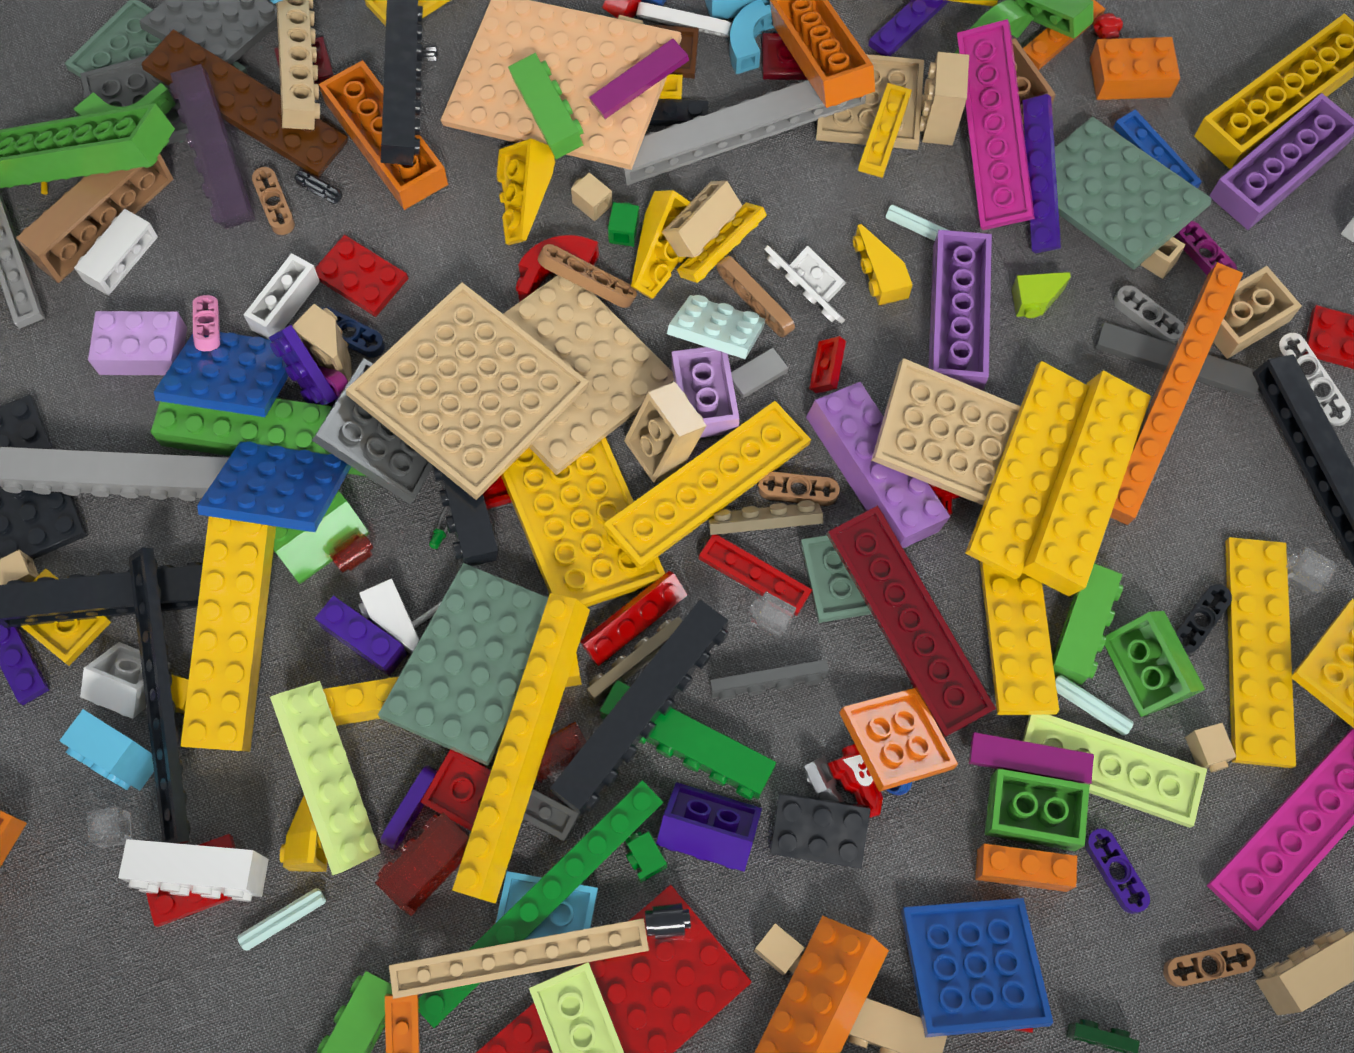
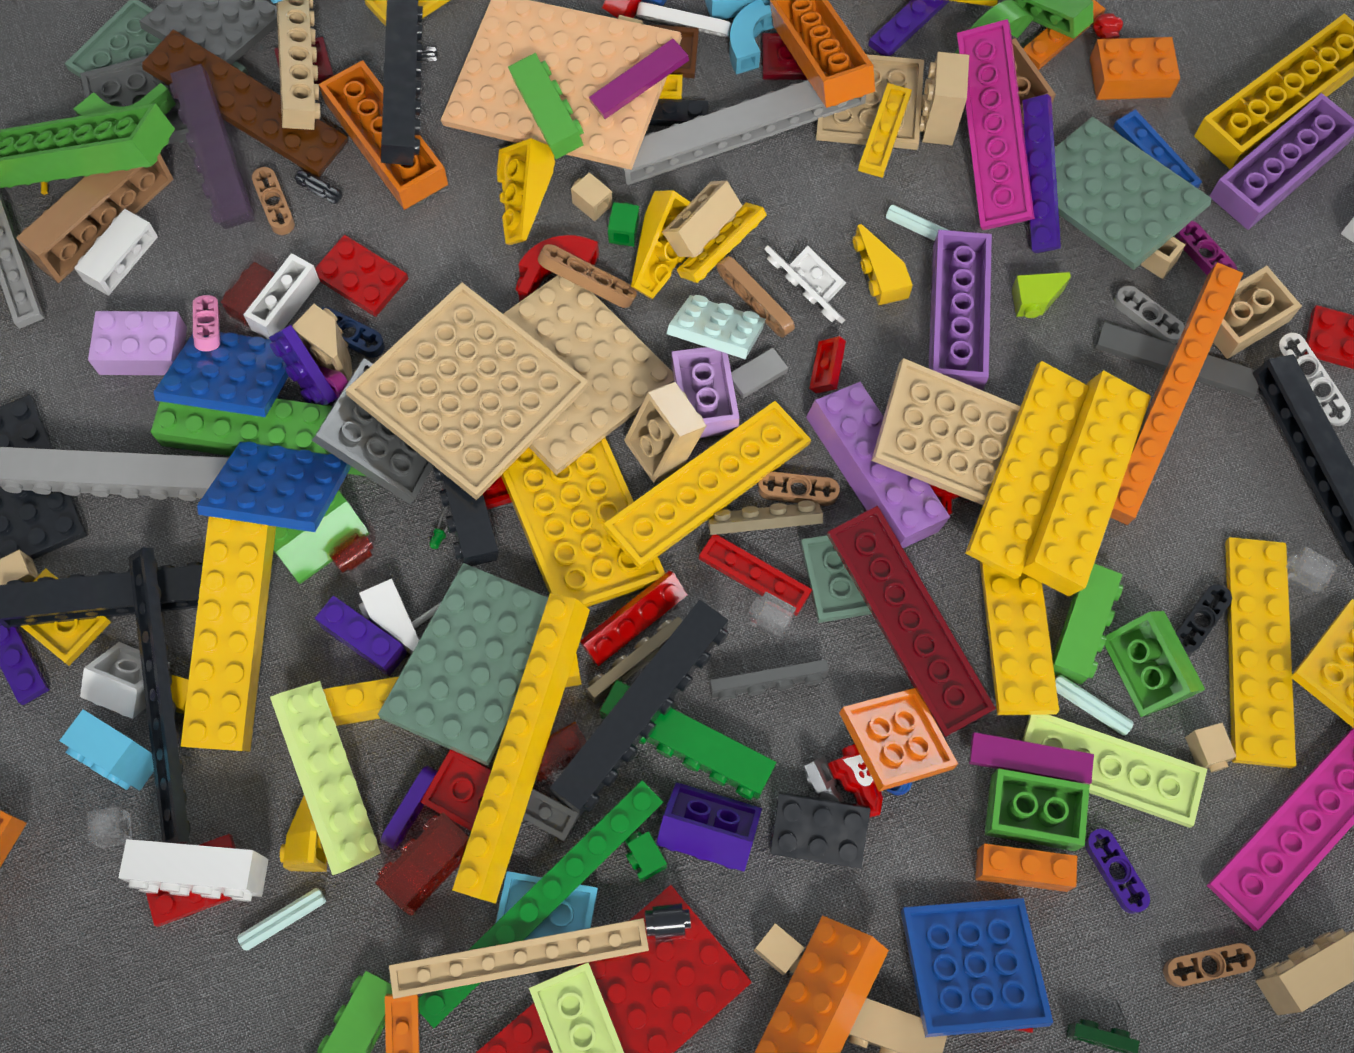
(245, 291): none -> clear red brick

